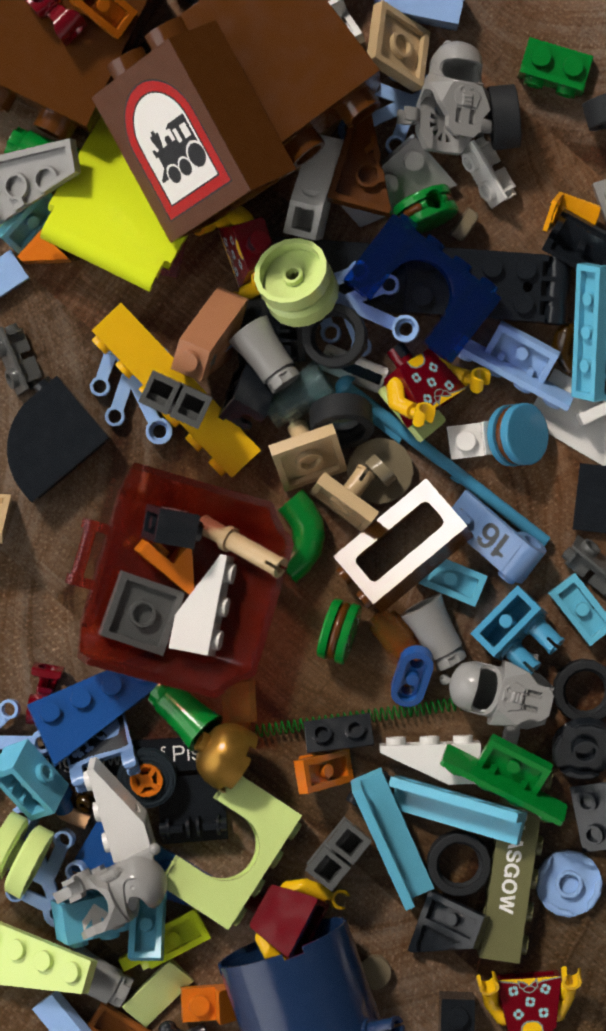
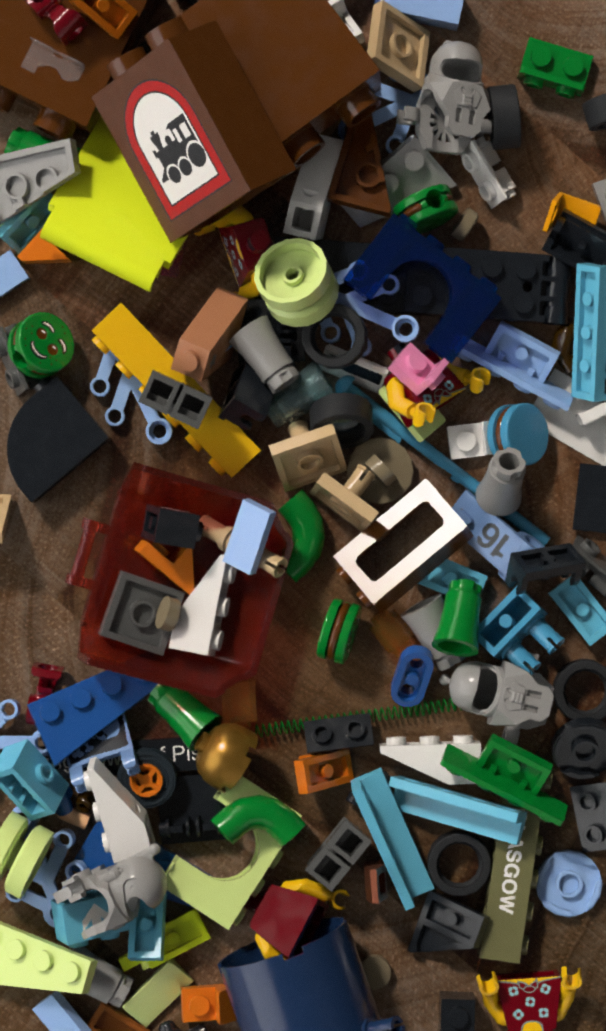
(39, 57): none -> clear piece
(40, 345): none -> green head
(168, 614): none -> dark tan tile
(249, 536): none -> light blue tile
(258, 813): none -> green cylinder
(375, 881): none -> copper slope
(417, 370): none -> bright pink bracket
(460, 620): none -> green plant
(501, 486): none -> light grey plant
(544, 564): none -> black hinge

